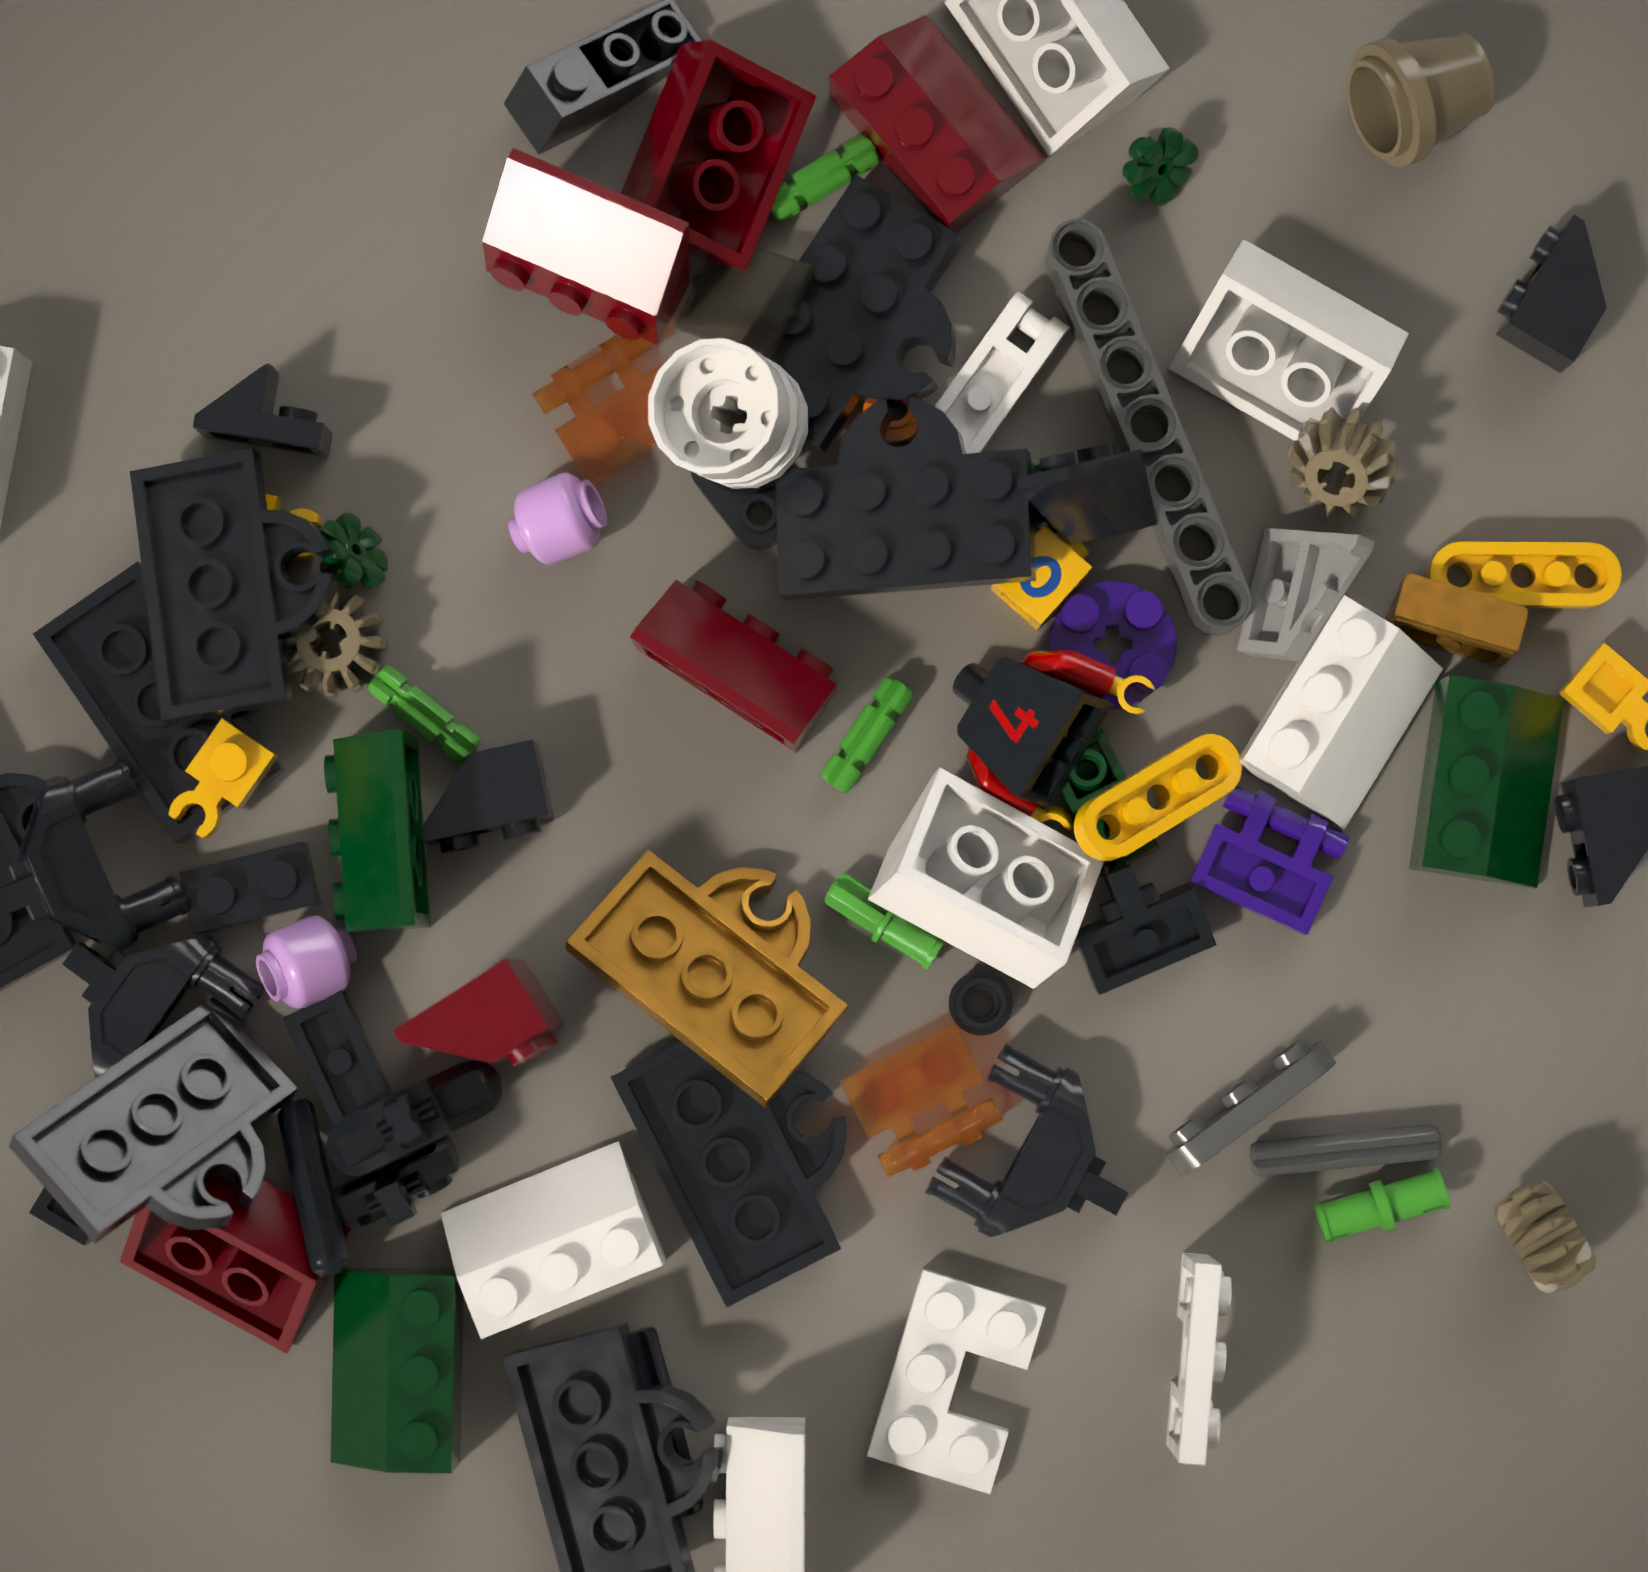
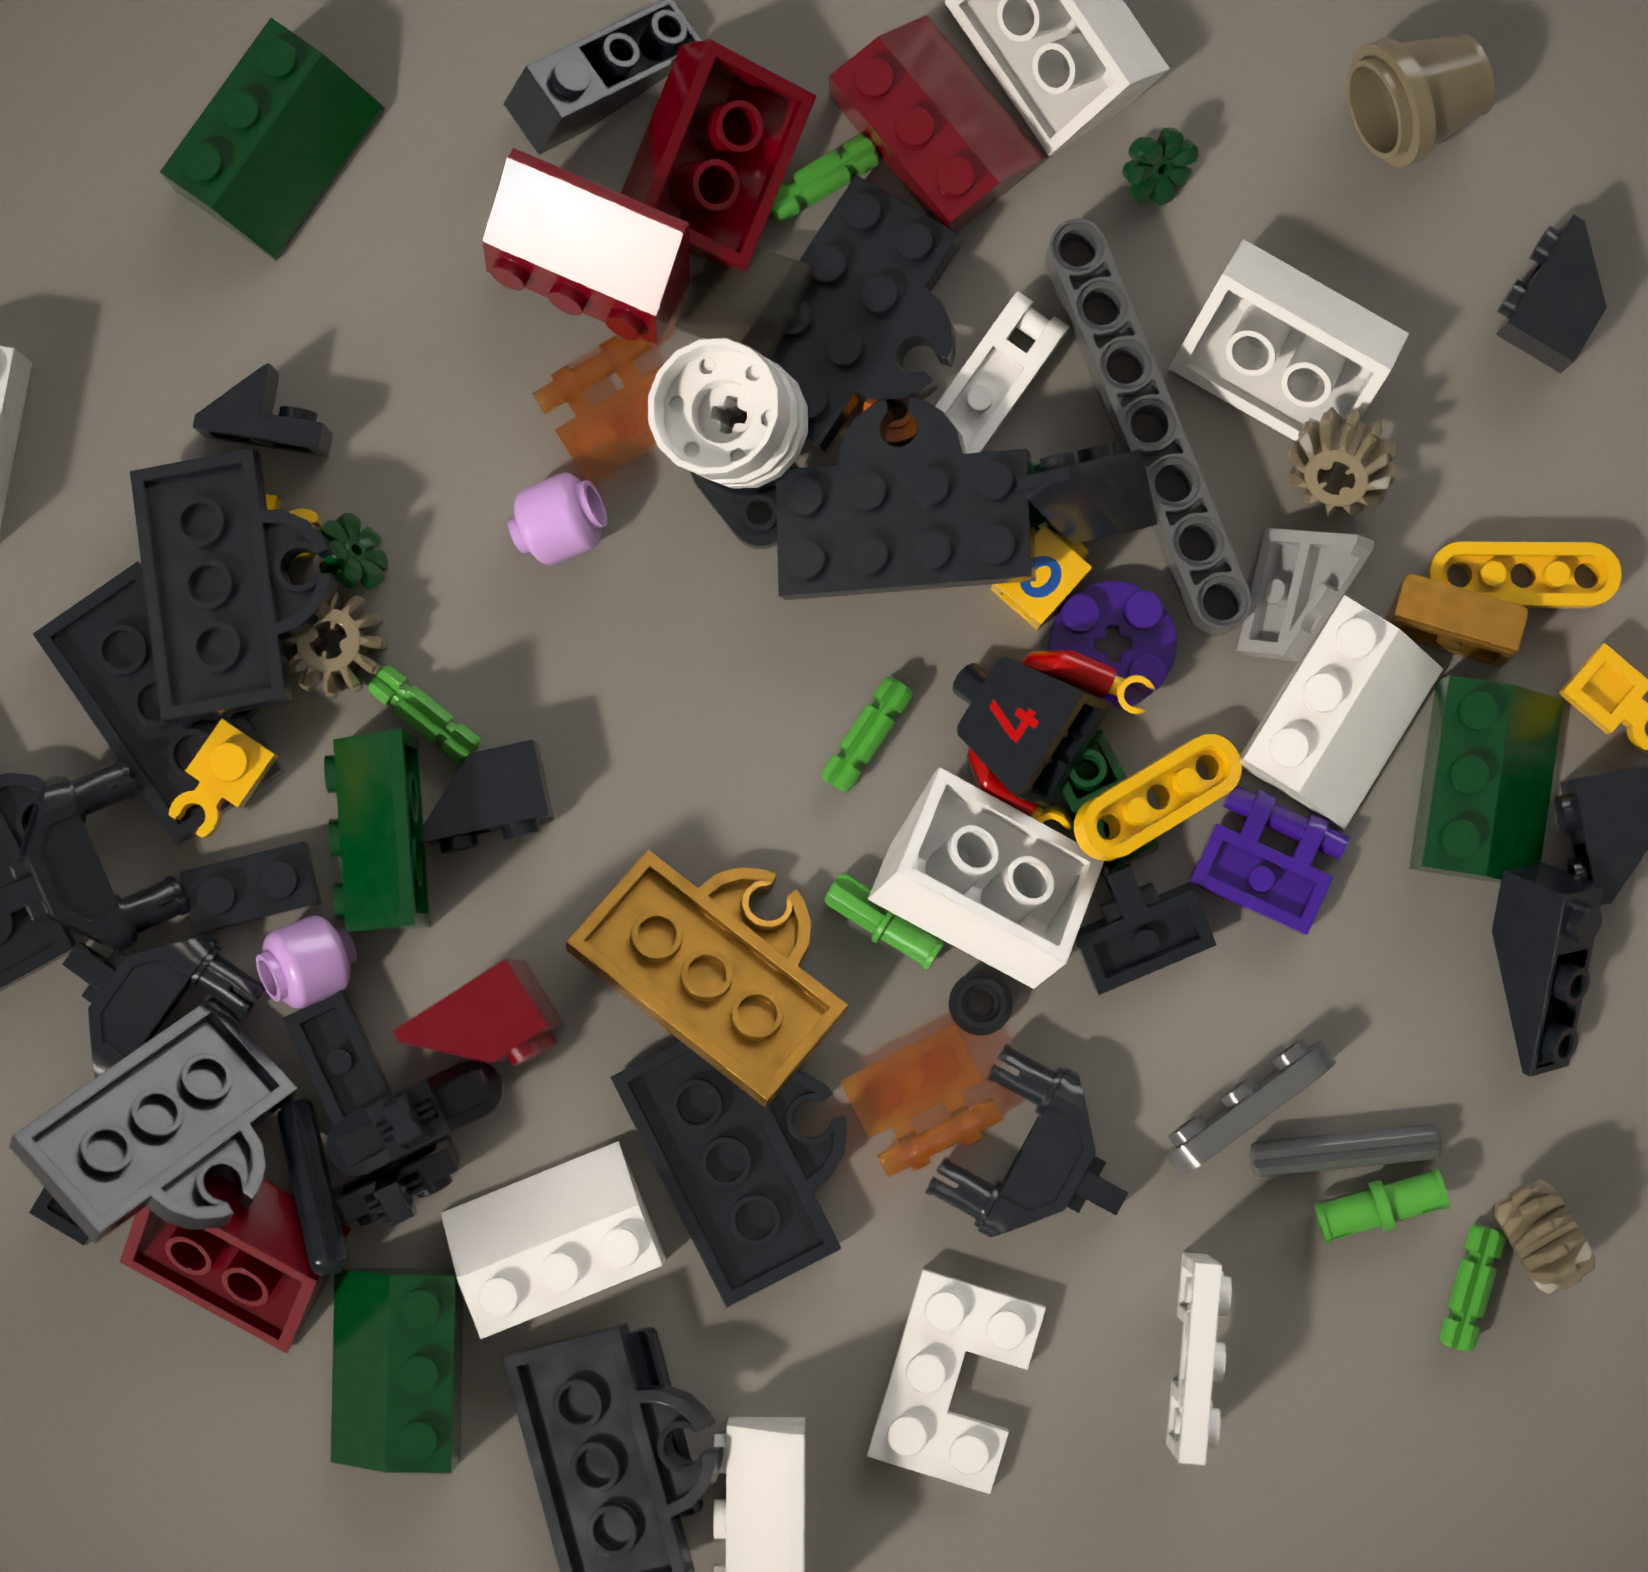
(272, 139): none -> dark green slope
(736, 662): dark red slope -> none
(1472, 1288): none -> bright green axle
(1544, 952): none -> black slope

